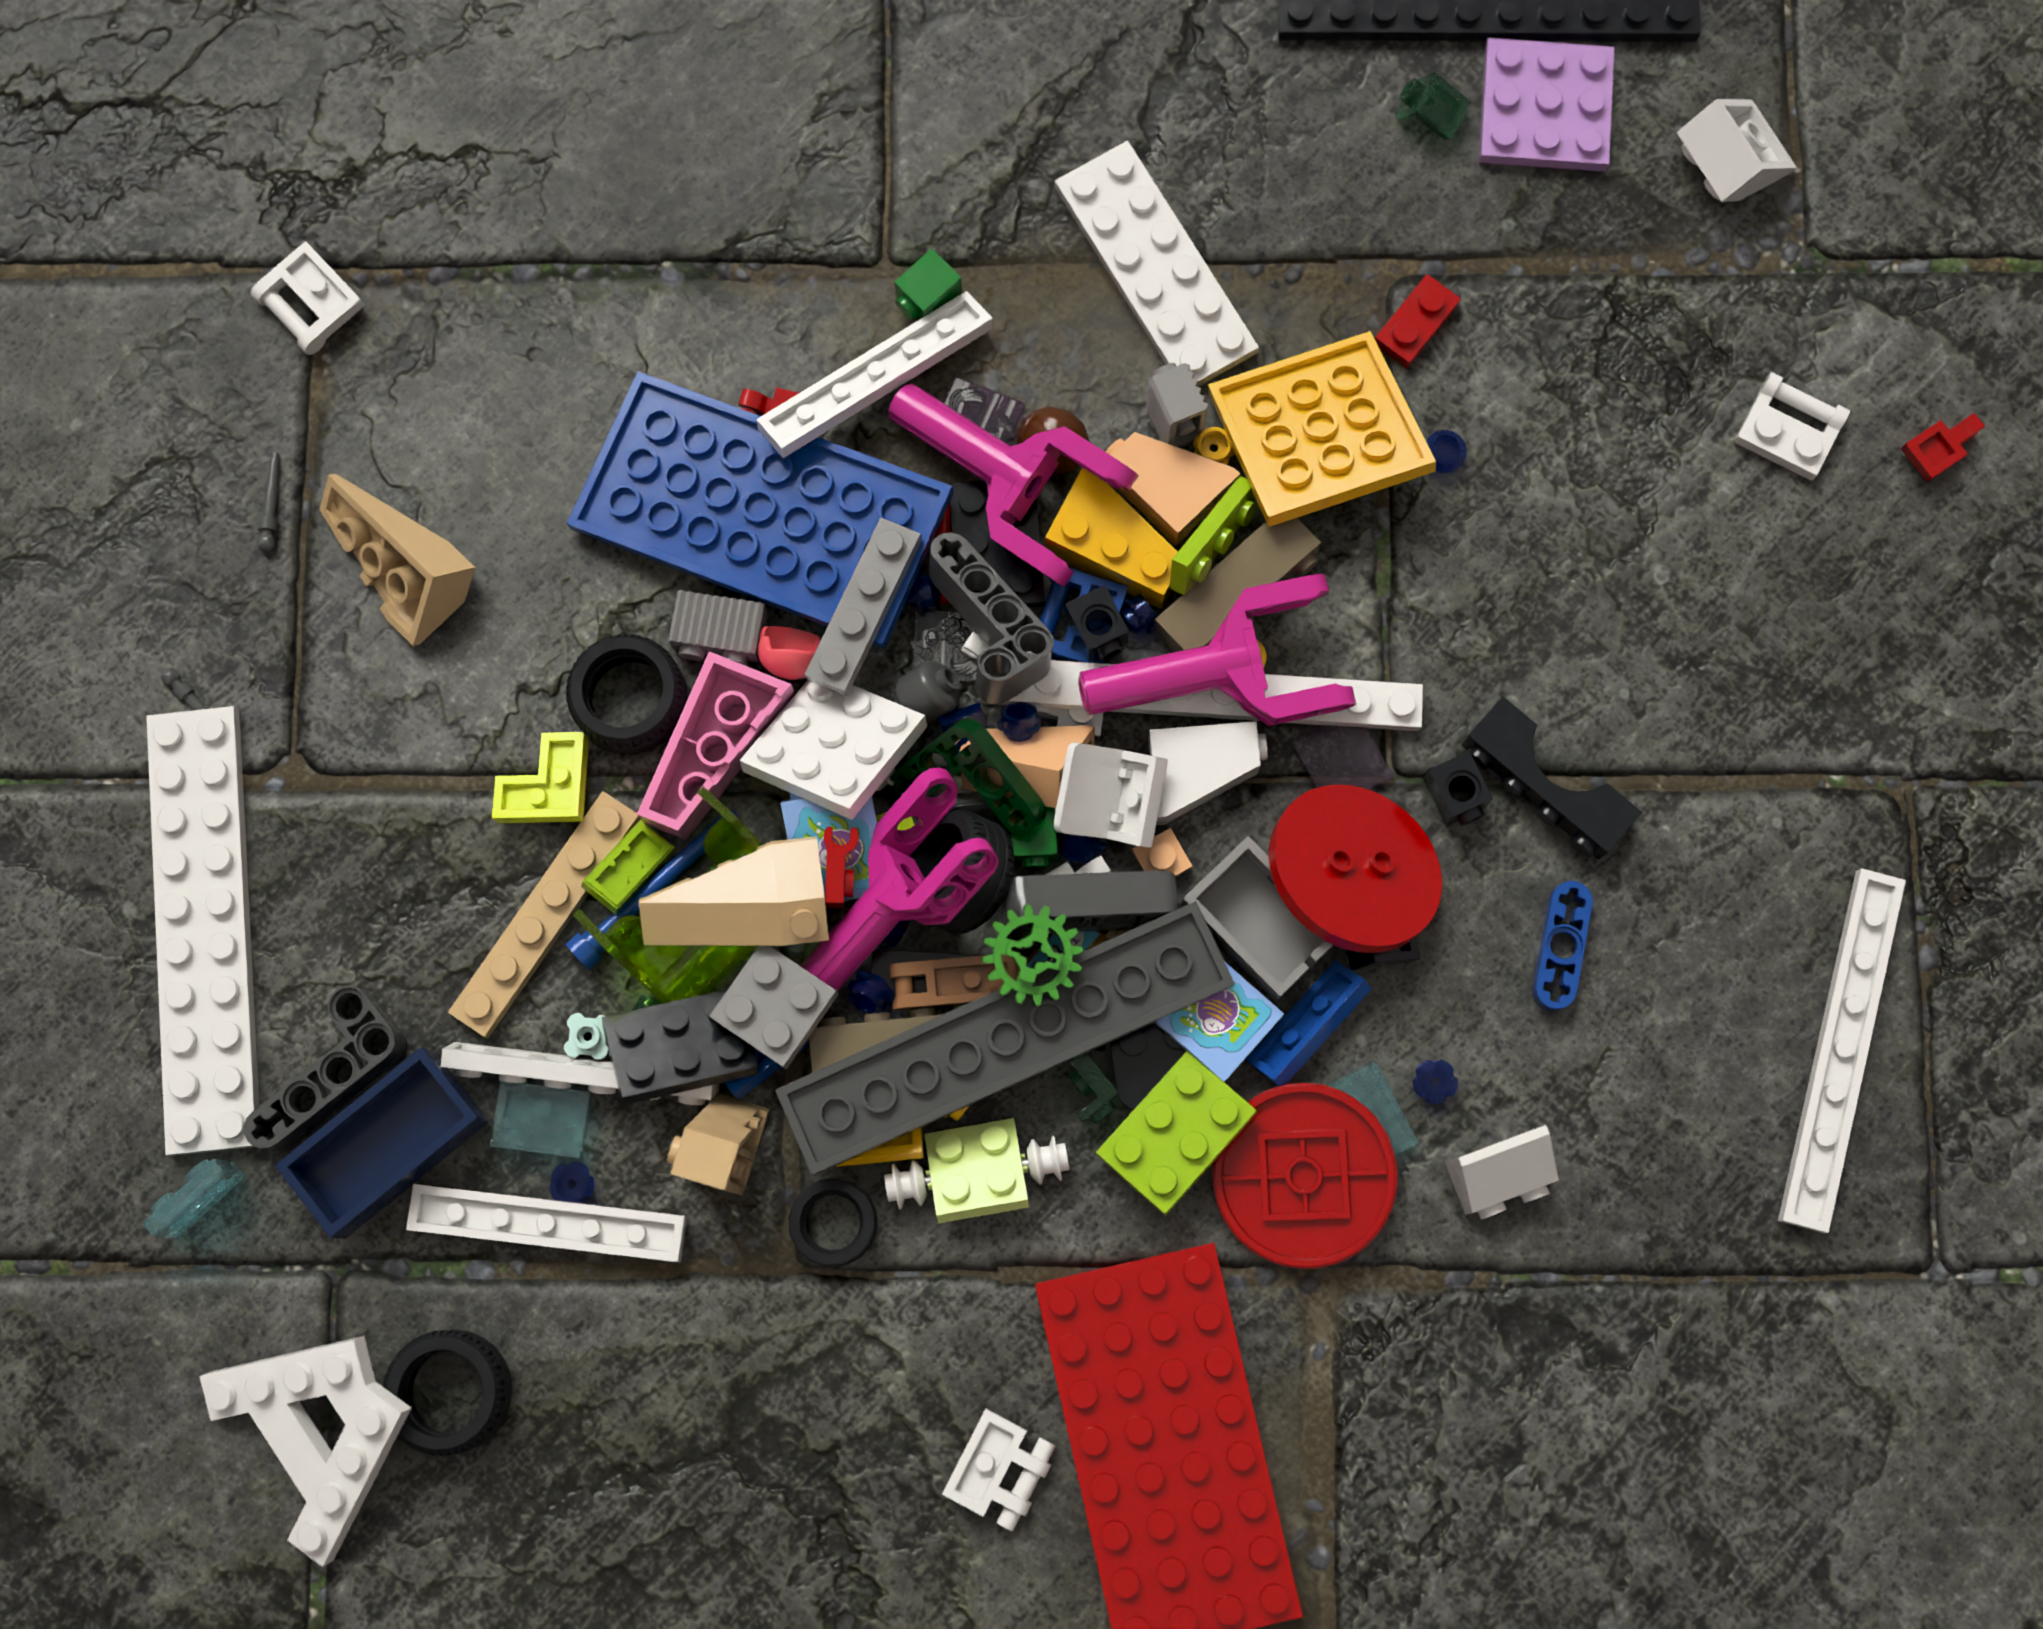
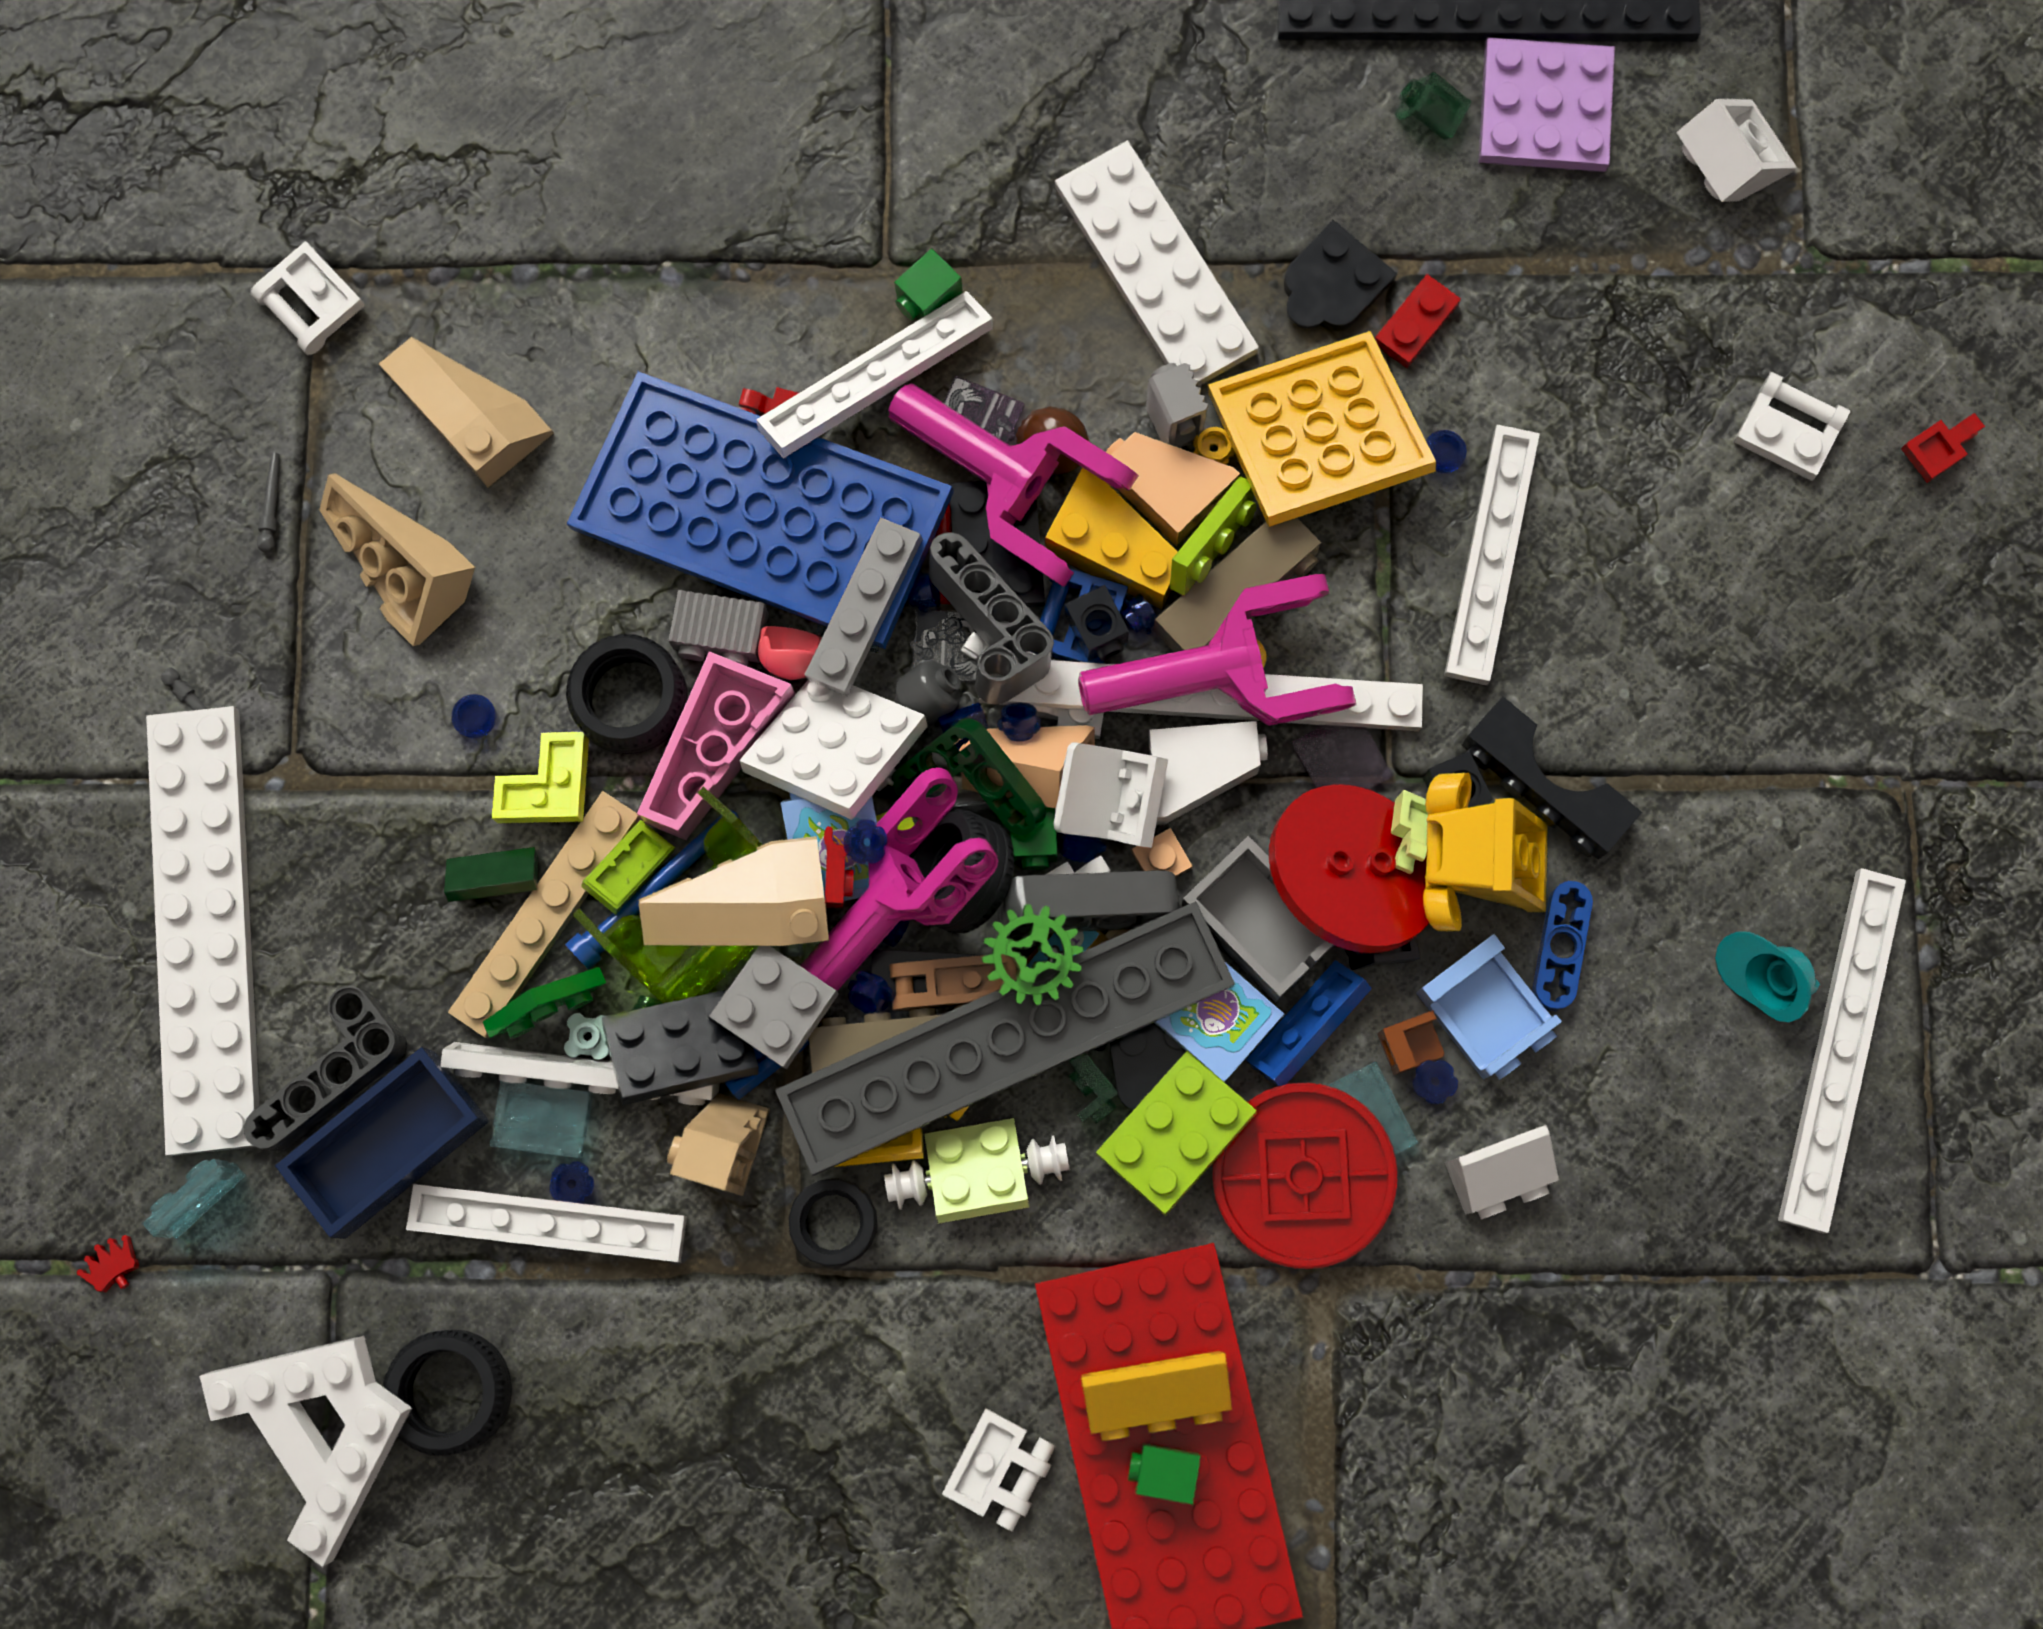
(111, 1265): none -> red piece
(473, 414): none -> tan wedge
(474, 716): none -> clear blue plate
(491, 874): none -> dark green tile
(542, 1002): none -> green plate
(855, 846): none -> clear blue plate
(1157, 1394): none -> yellow slope
(1165, 1473): none -> green brick
(1334, 281): none -> black plate
(1410, 824): none -> yellowish green plate
(1411, 1043): none -> dark orange panel
(1480, 852): none -> yellow piece
(1489, 1010): none -> light blue panel
(1491, 555): none -> white plate
(1767, 975): none -> teal piece

